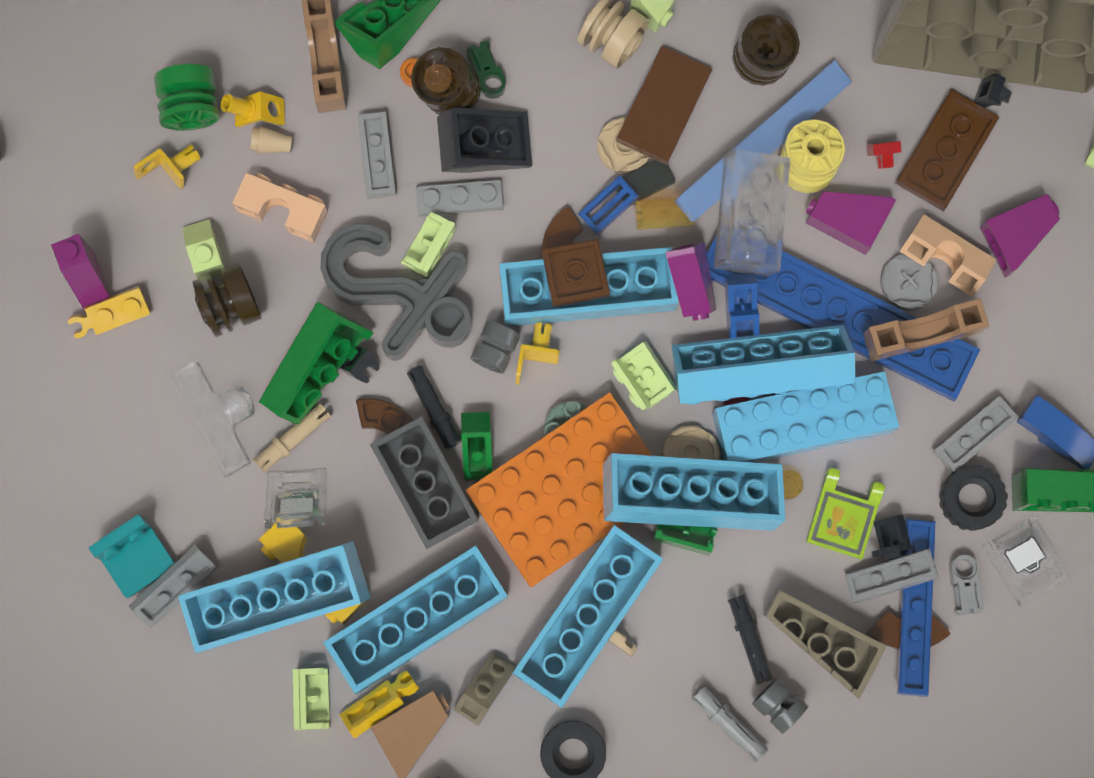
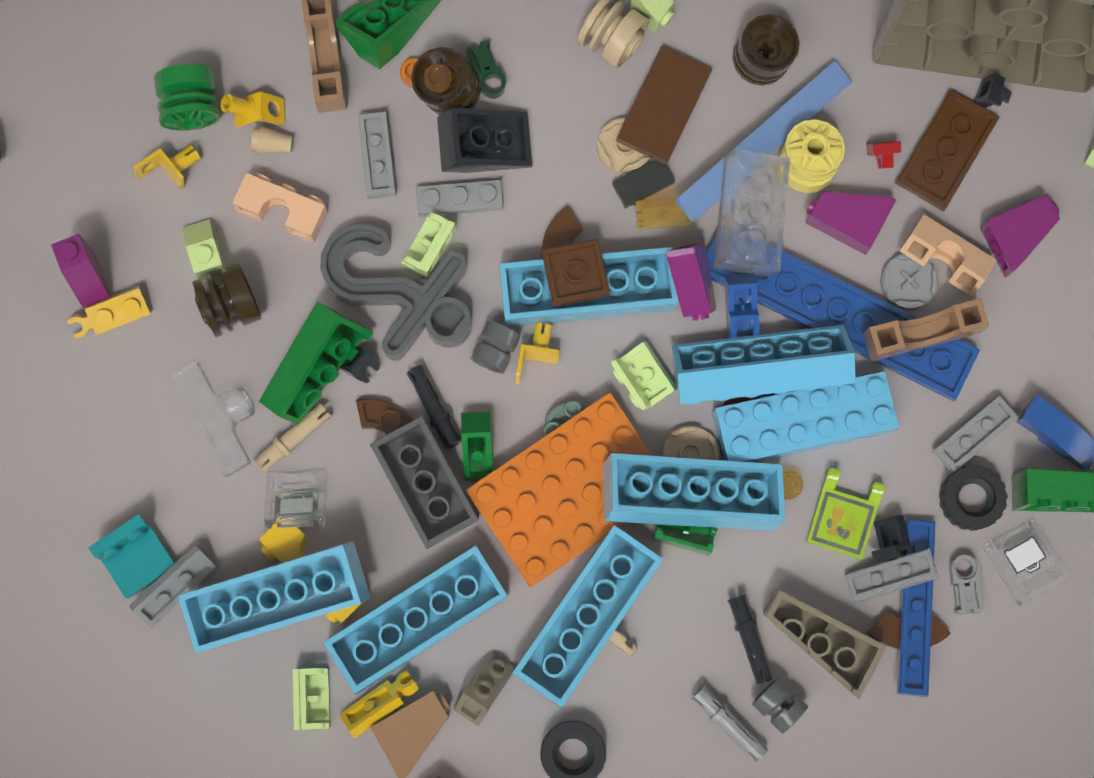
(615, 213): blue tile -> none

